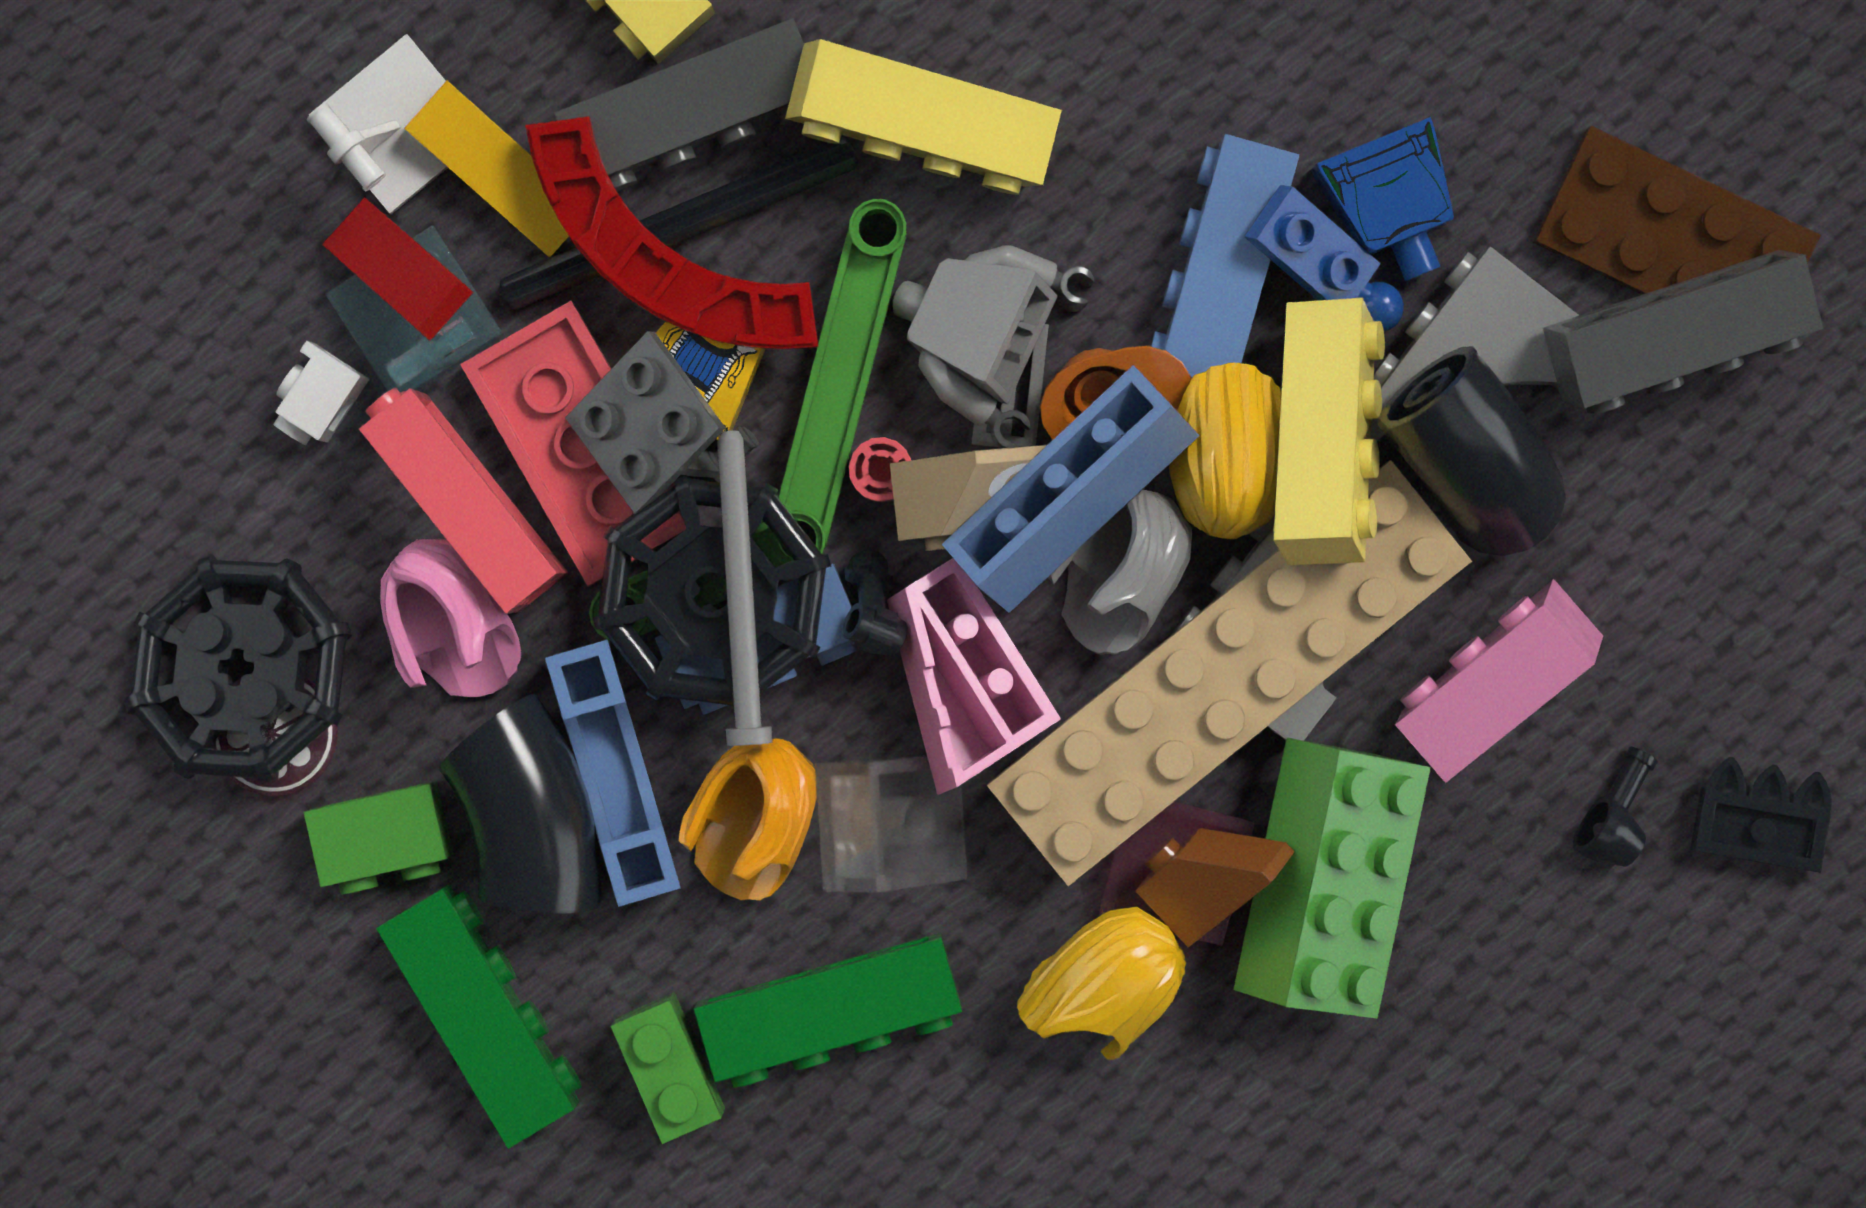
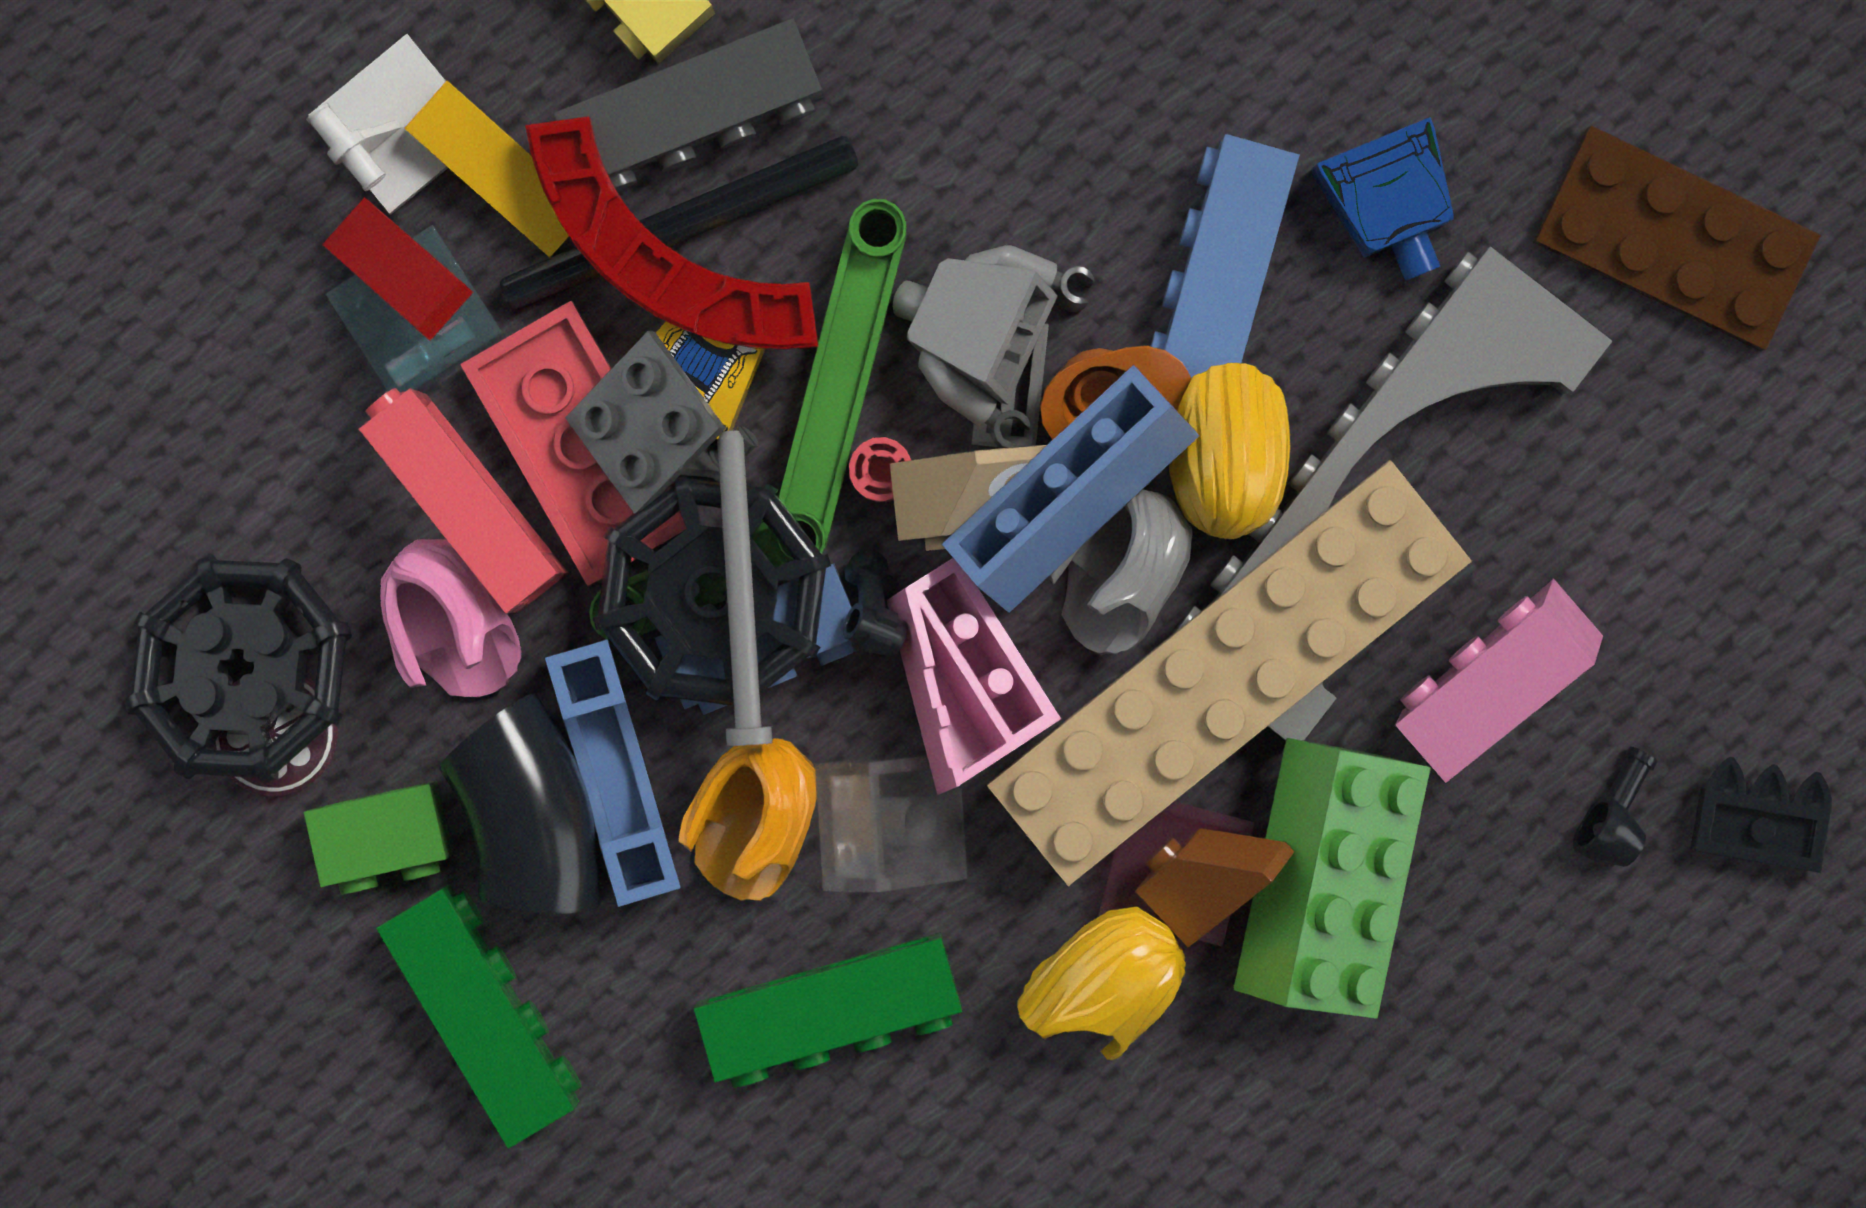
(317, 395): white brick -> none
(668, 1068): bright green brick -> none
(922, 115): light yellow brick -> none
(1321, 255): blue plate -> none
(1327, 432): light yellow brick -> none
(1476, 454): black brick -> none
(1682, 330): dark grey brick -> none

